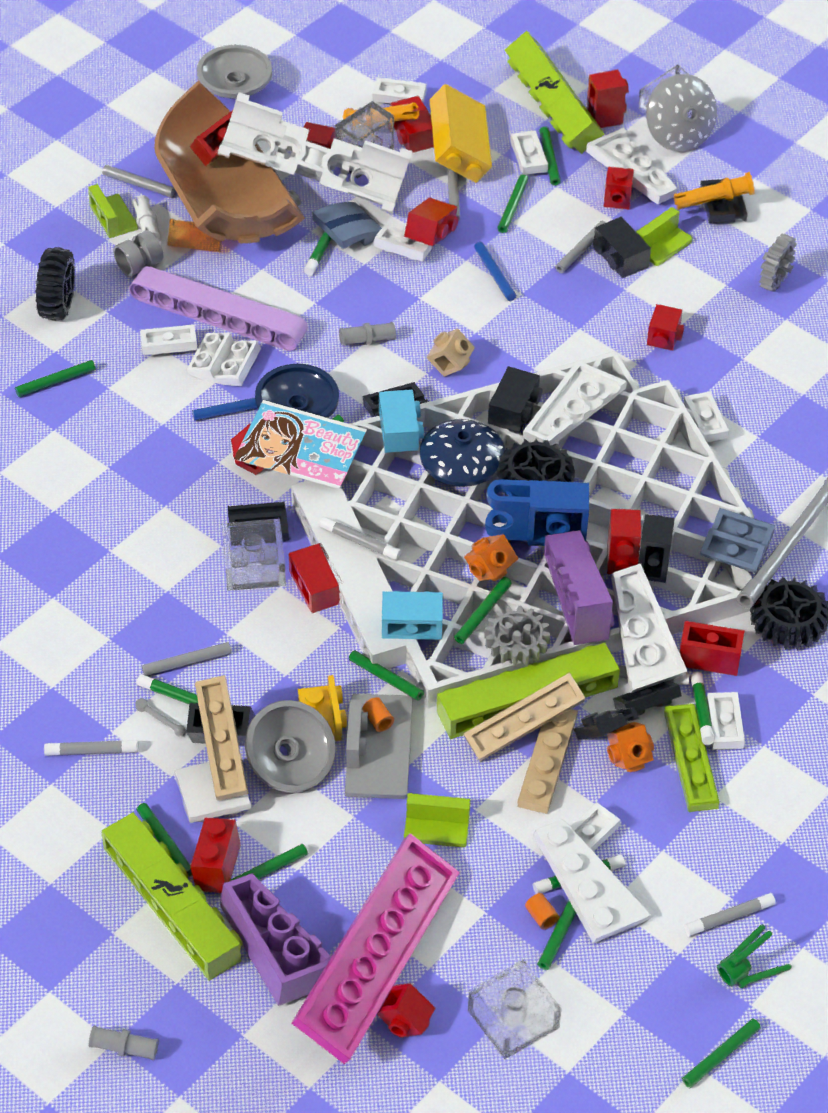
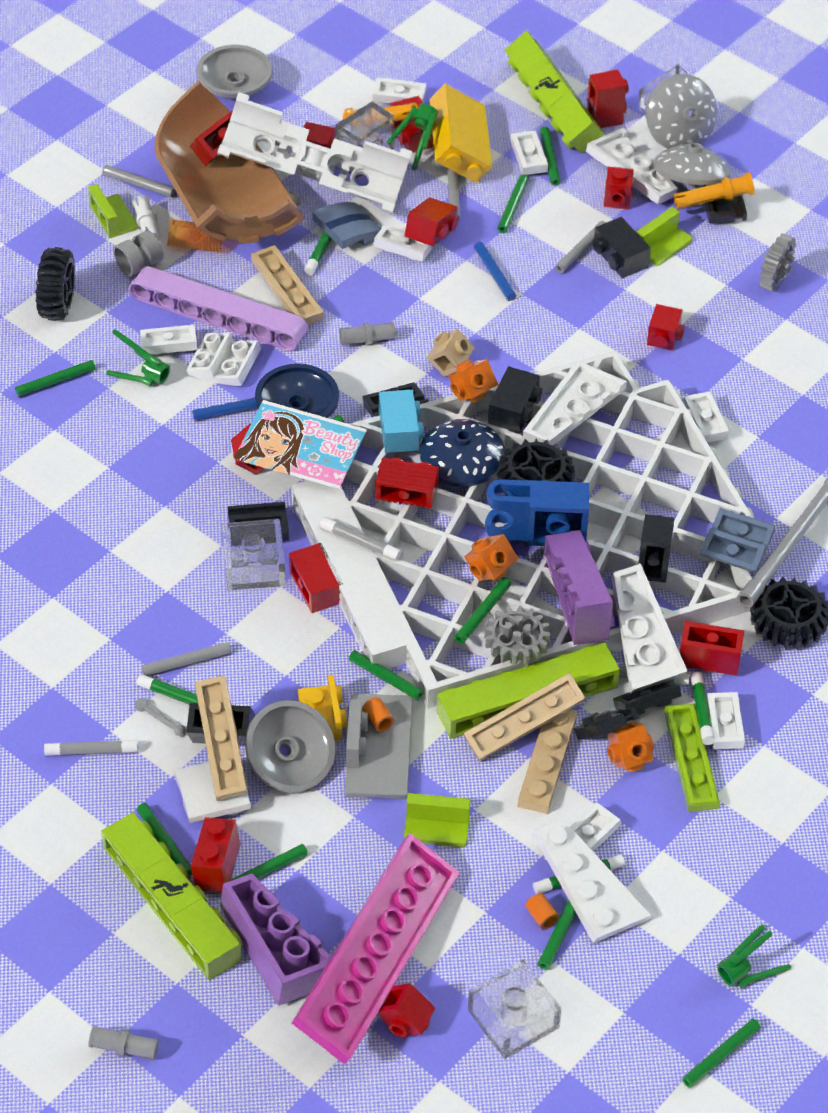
(153, 368): none -> green plant
(286, 284): none -> tan plate
(406, 482): none -> red brick
(412, 615): medium azure brick -> none
(424, 119): none -> green plant
(472, 380): none -> orange brick
(623, 539): red brick -> none
(692, 165): none -> light grey dish
(729, 914): light grey bar -> none

